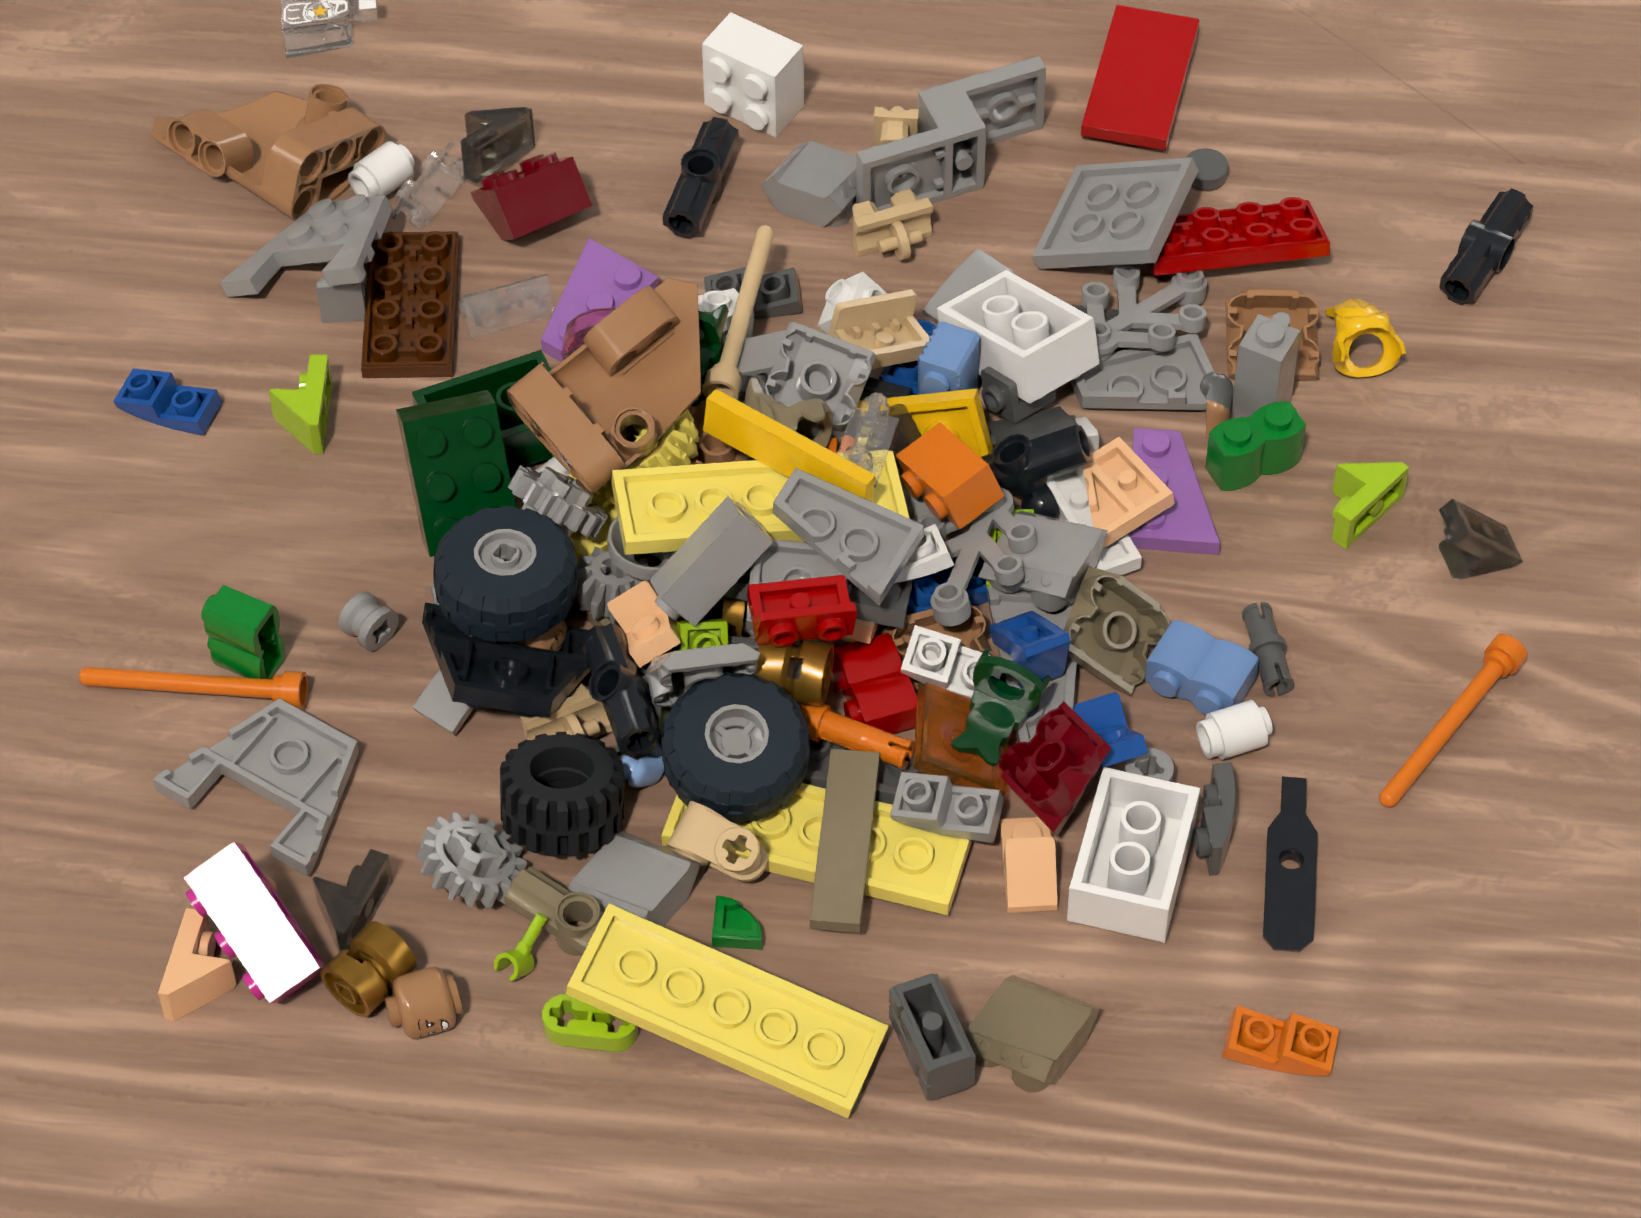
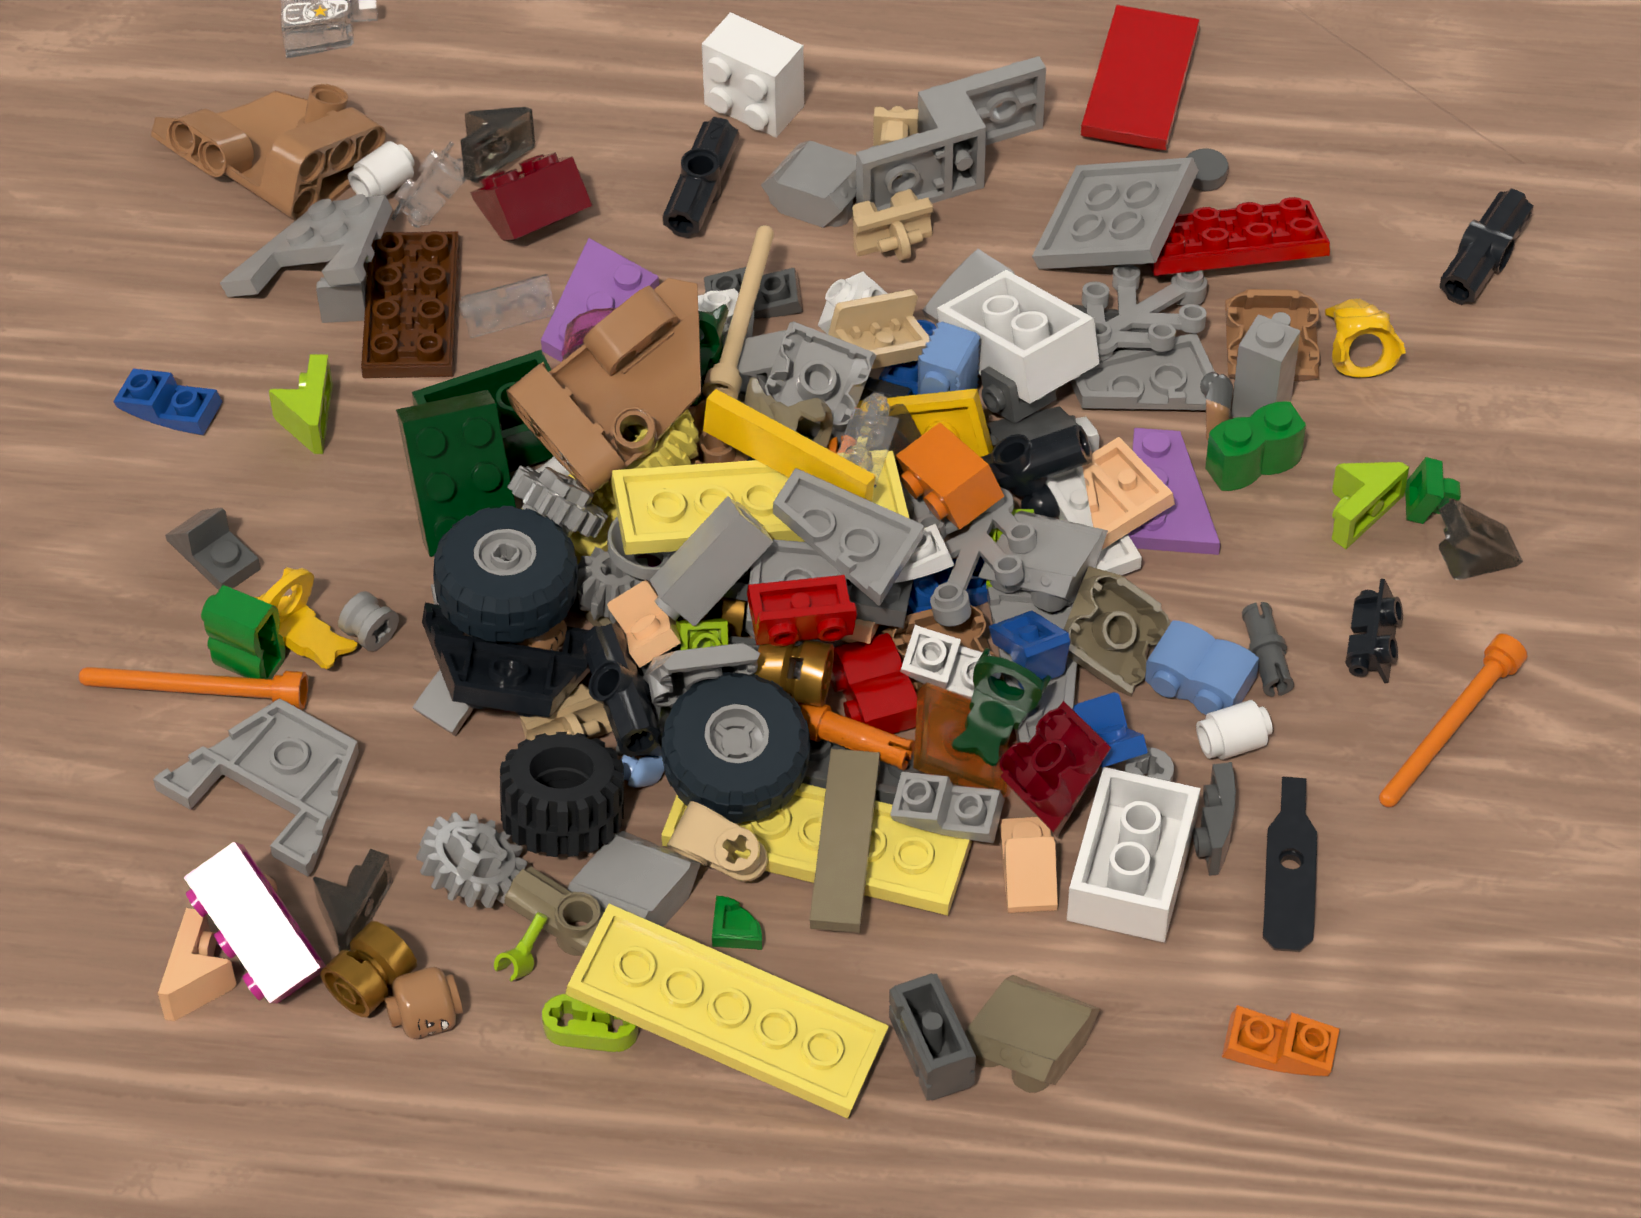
(213, 549): none -> dark grey slope
(298, 622): none -> yellow hair
(1378, 648): none -> black hinge
(1428, 490): none -> green tile

